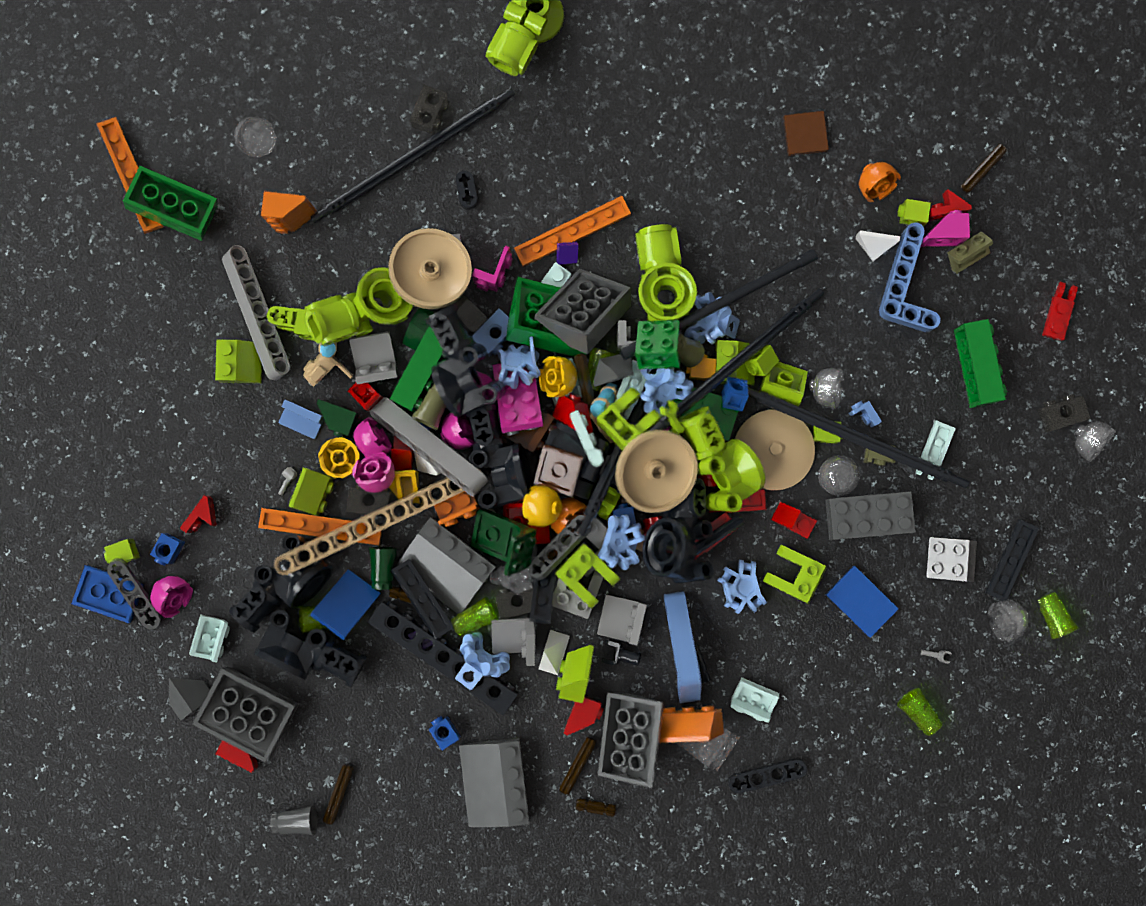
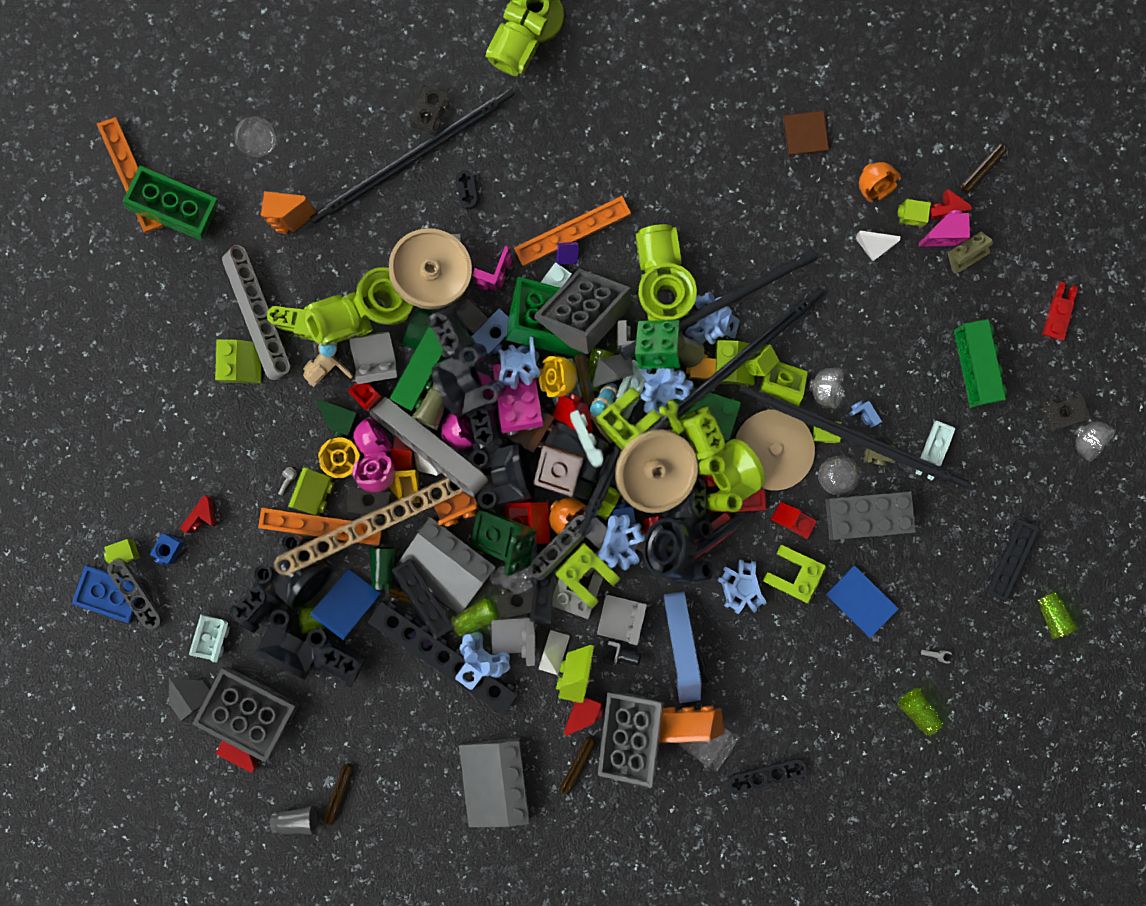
(169, 595): dark pink cylinder -> none
(301, 419): medium blue panel -> none
(444, 741): blue brick -> none
(541, 506): yellow cylinder -> none
(595, 807): dark brown axle -> none
(735, 394): blue brick -> none
(754, 700): light aqua bracket -> none
(902, 283): medium blue beam -> none
(951, 559): bracket -> none
(1009, 620): clear cylinder -> none

